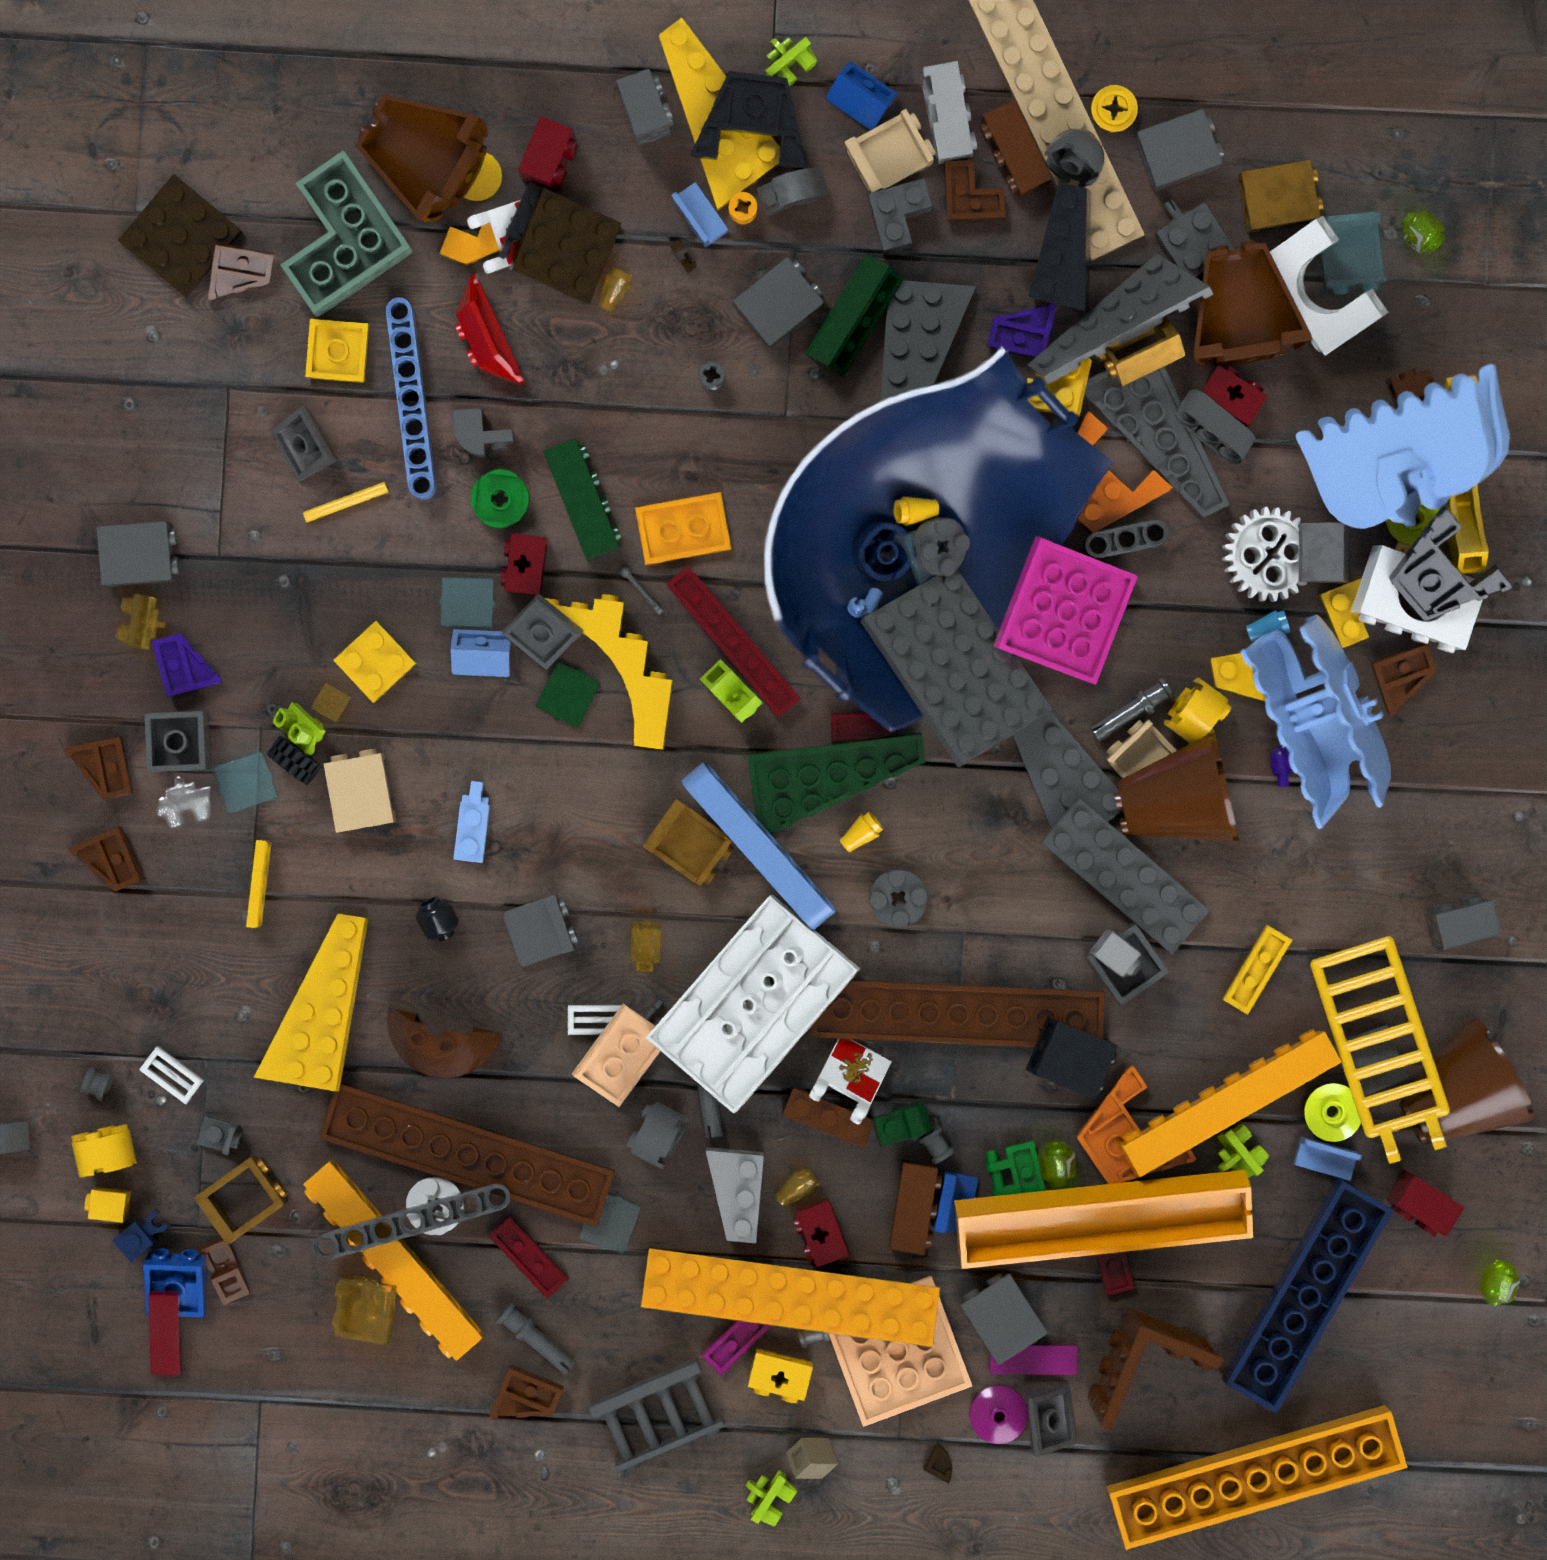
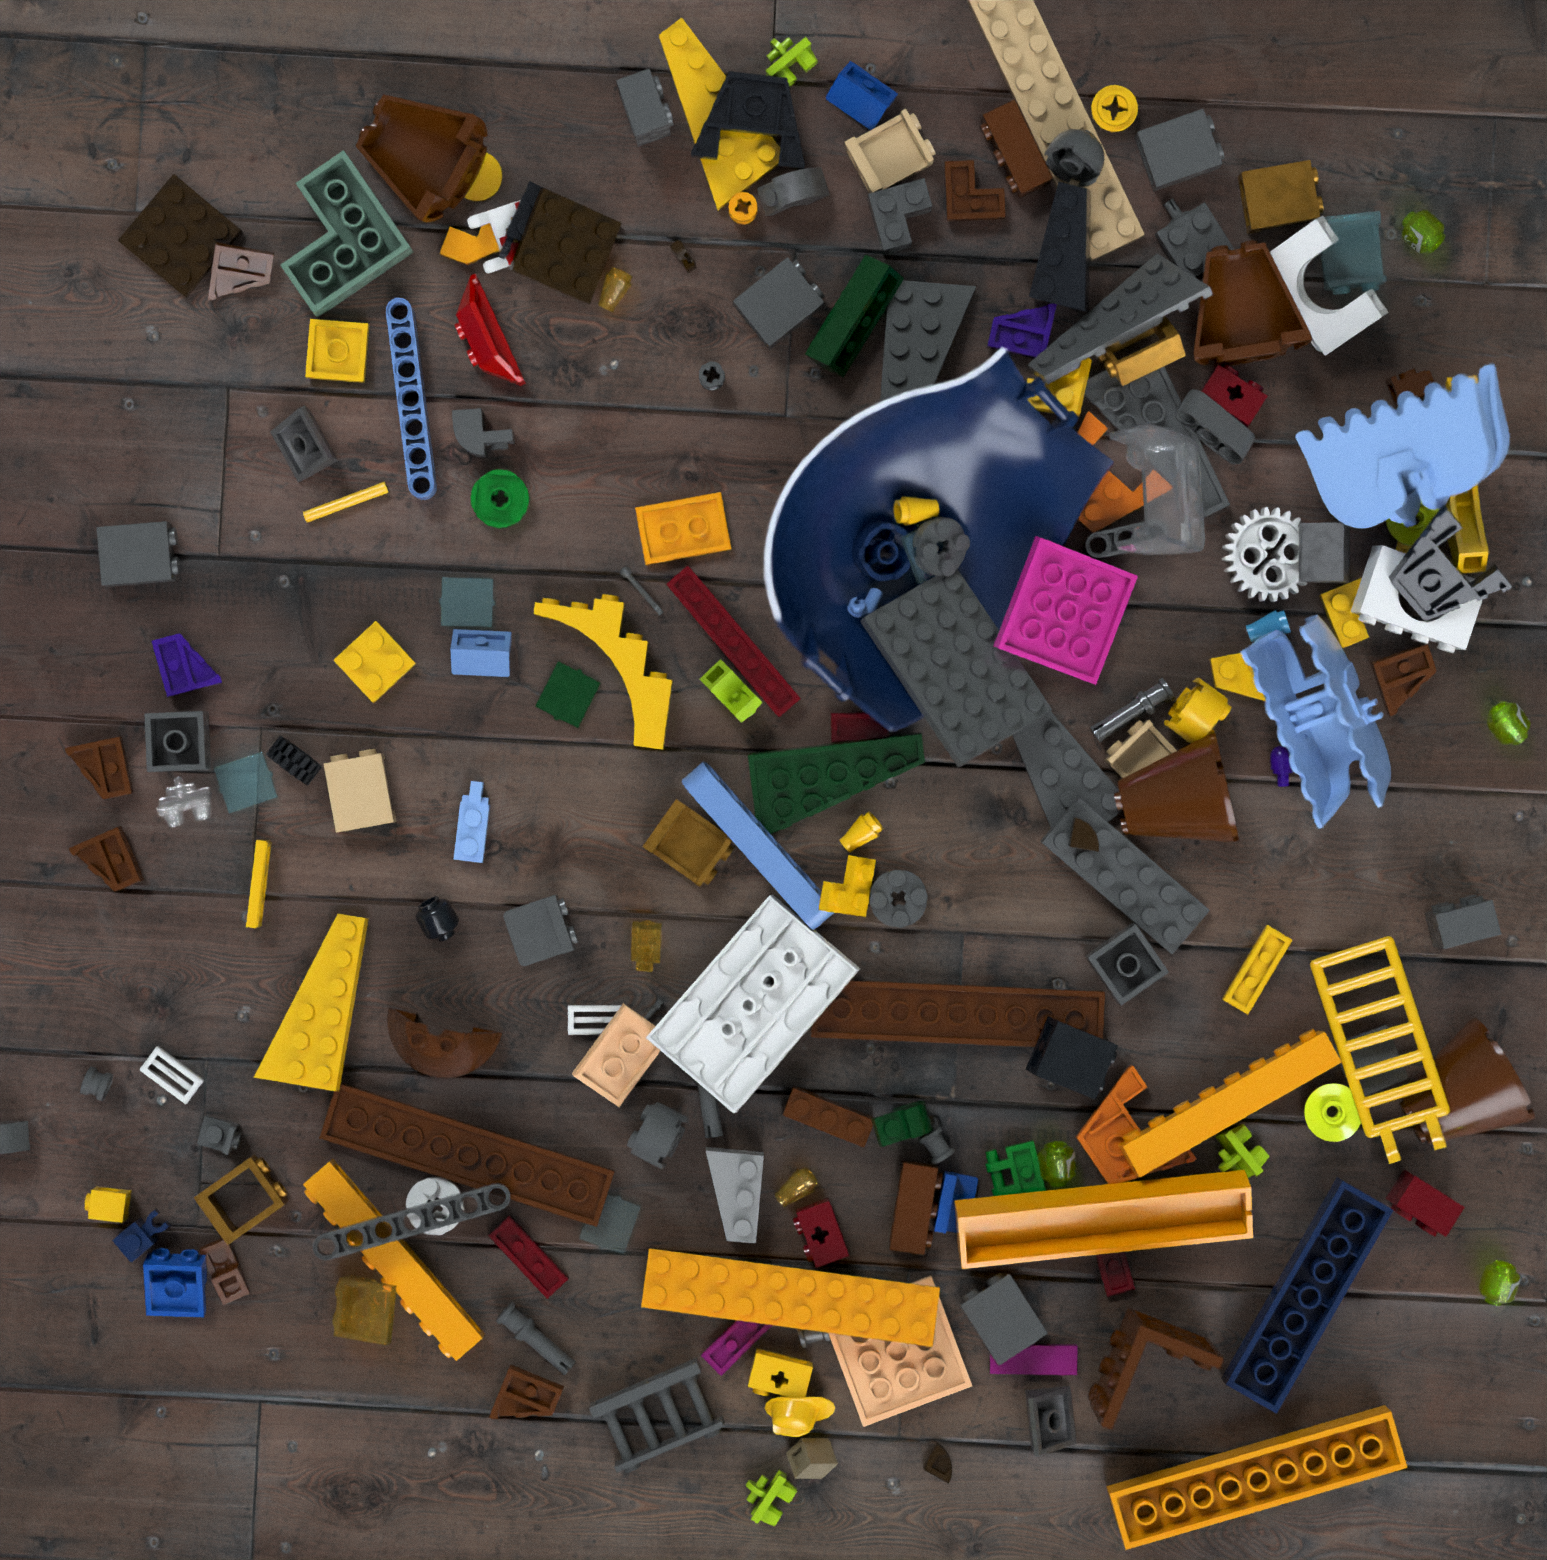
(103, 1150): yellow brick -> none
(142, 621): clear yellow hips -> none
(165, 1332): dark red tile -> none
(300, 727): lime hips -> none
(331, 702): clear yellow plate -> none
(535, 551): dark red brick -> none
(542, 631): dark grey tile -> none
(548, 154): dark red brick -> none
(582, 500): dark green brick -> none
(699, 214): medium blue panel -> none
(797, 1415): none -> yellow piece
(853, 1072): flag -> none
(854, 893): none -> yellow plate
(948, 112): light grey wedge -> none
(994, 1400): magenta dish -> none
(1083, 836): none -> dark brown tile
(1116, 953): light grey brick -> none
(1169, 491): none -> clear windscreen
(1326, 1158): medium blue panel -> none
(1508, 723): none -> clear neon green head

